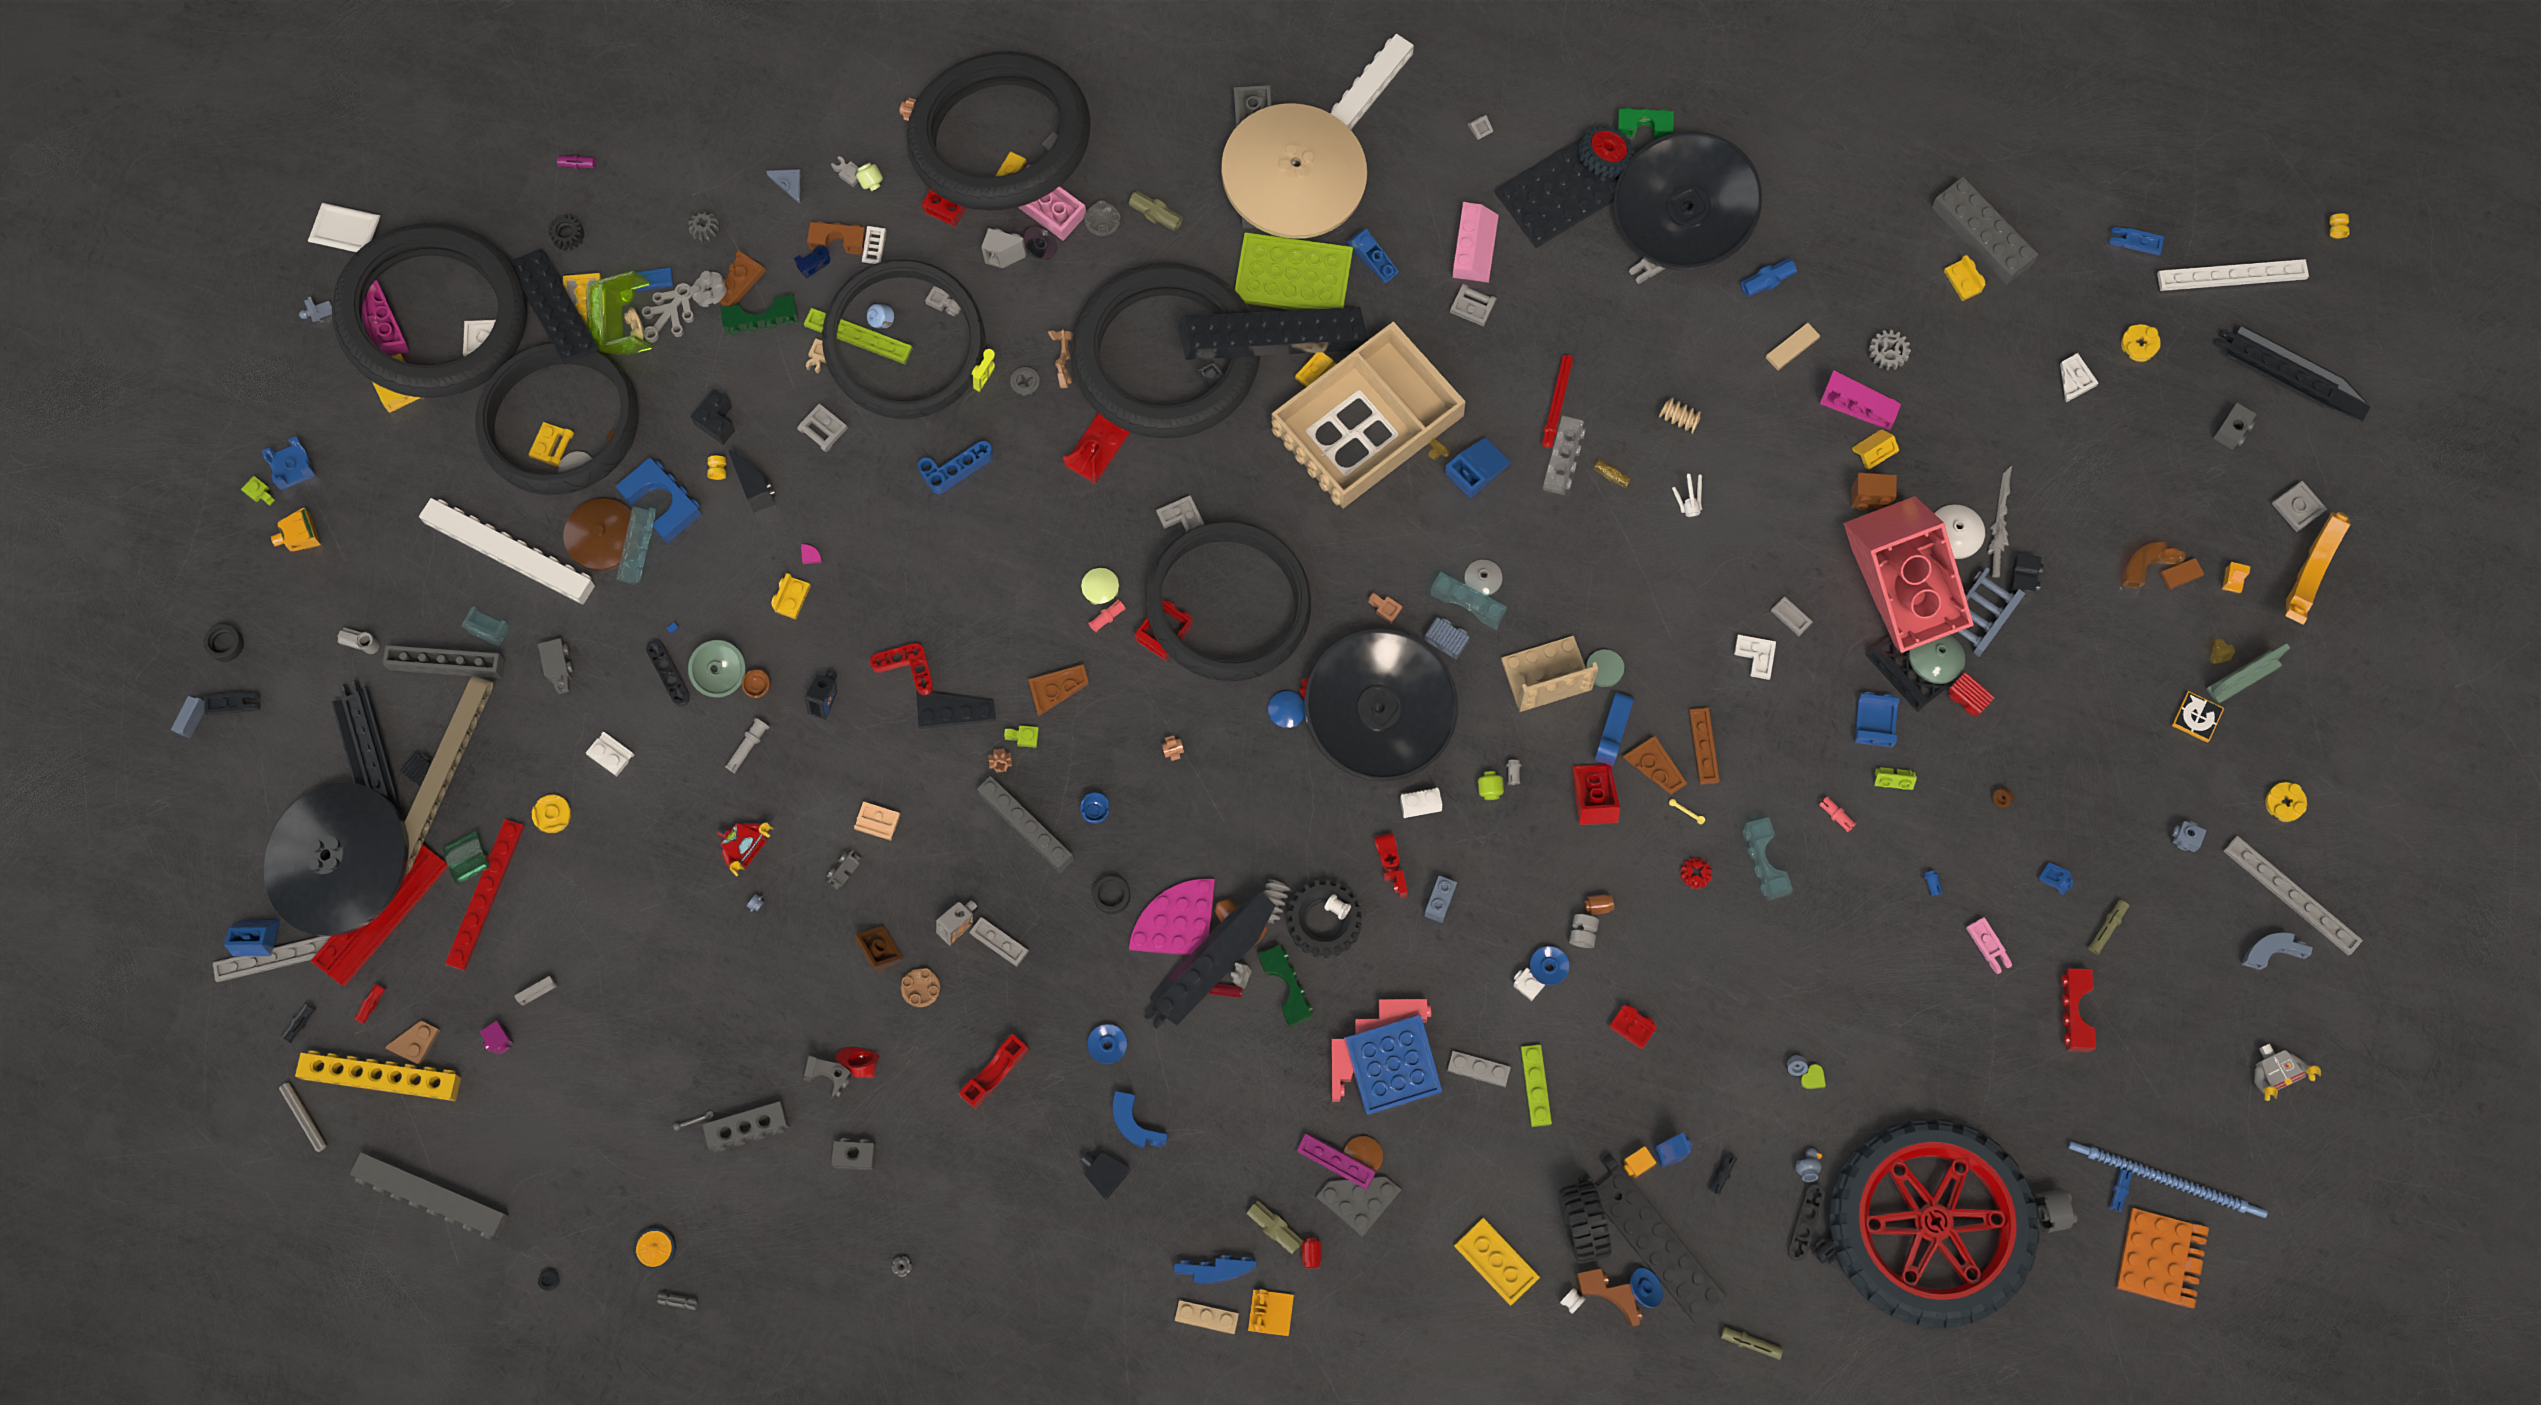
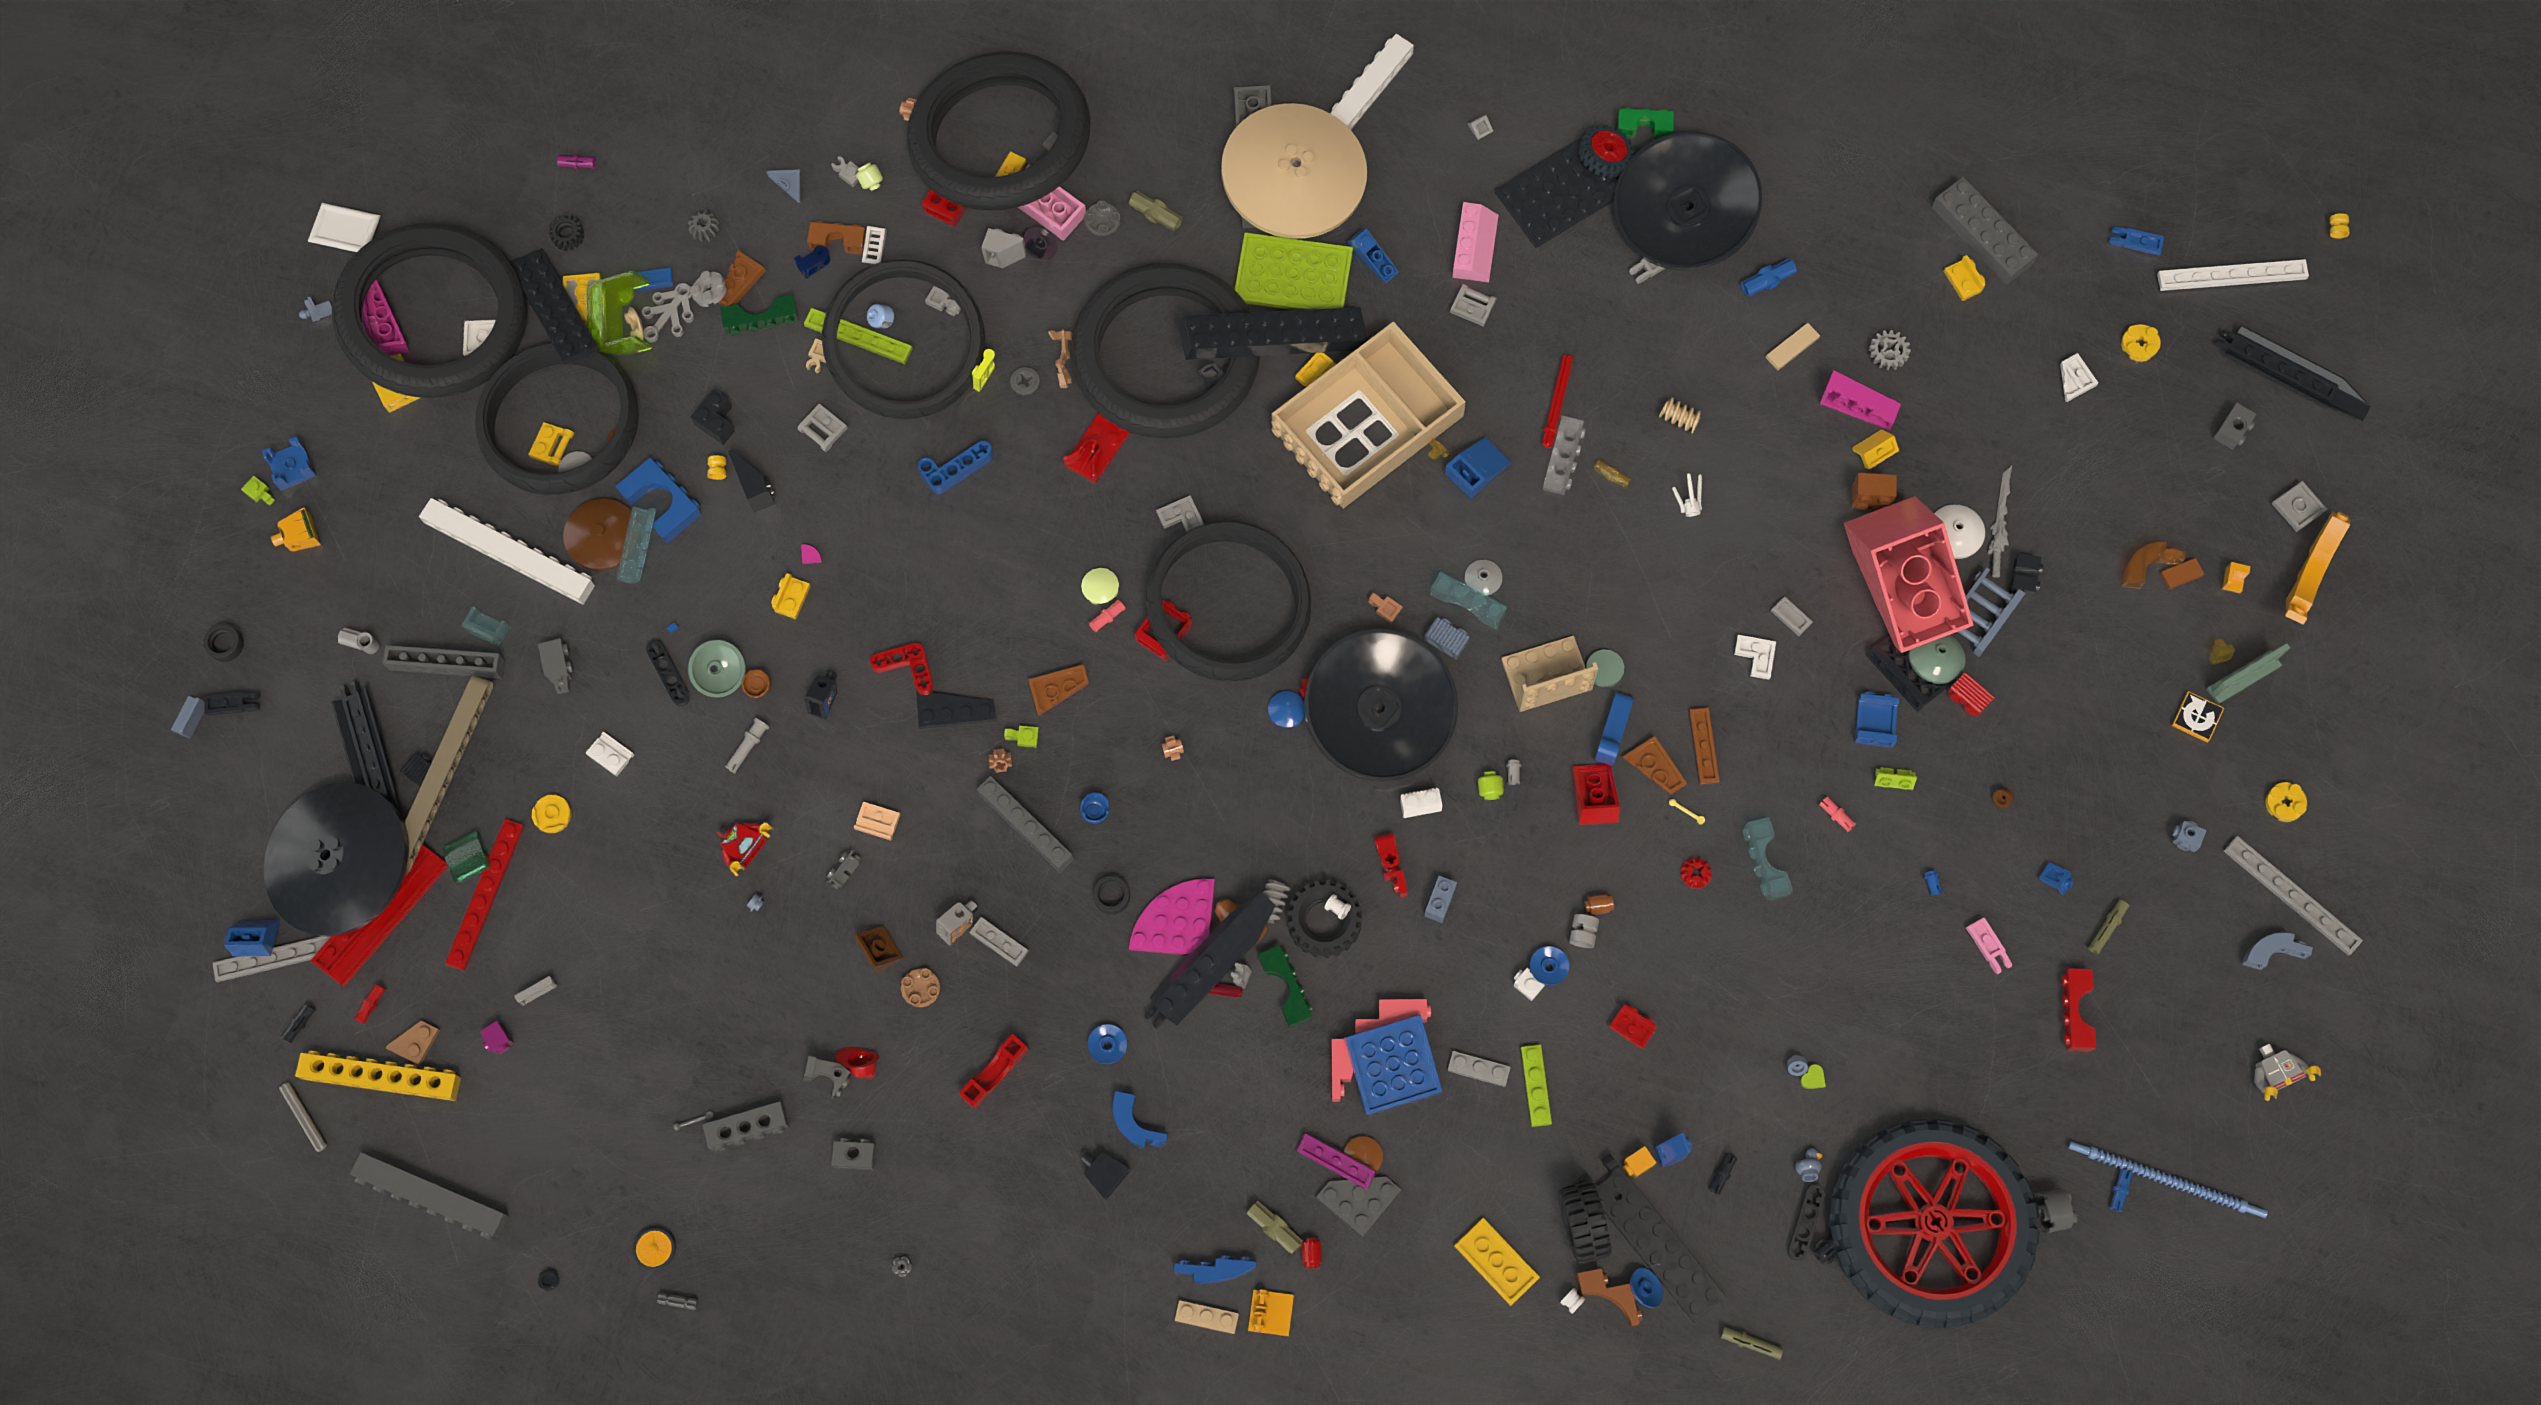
(2157, 1257): orange hinge -> none

